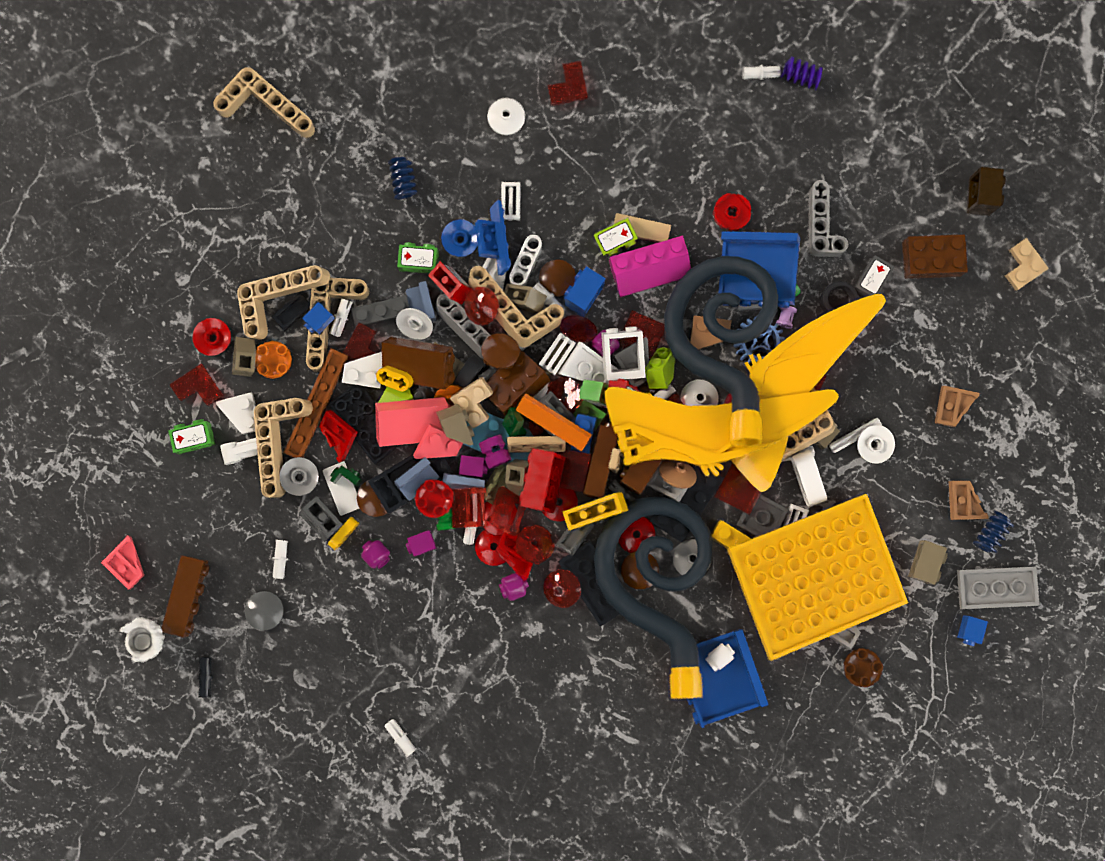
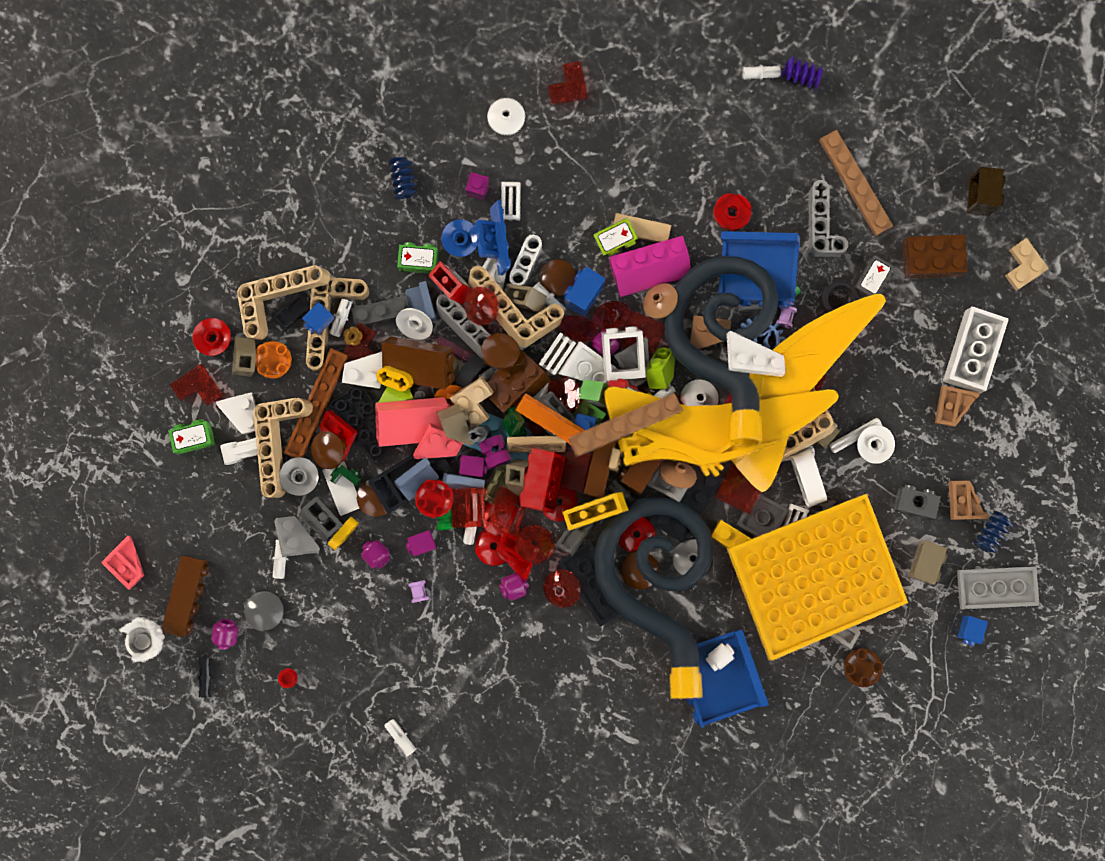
(224, 634): none -> magenta head
(267, 98): tan beam -> none
(287, 678): none -> red plate
(294, 538): none -> light grey wing
(328, 450): none -> reddish brown dish
(357, 336): none -> pearl gold plate
(418, 591): none -> lavender bush
(457, 351): none -> clear pink tile
(477, 186): none -> magenta brick
(479, 434): none -> dark grey pin
(611, 315): none -> clear red dish
(625, 425): none -> medium nougat plate
(664, 305): none -> medium nougat dish
(753, 358): none -> white wing
(855, 183): none -> medium nougat plate
(905, 502): none -> dark grey brick
(975, 350): none -> white brick

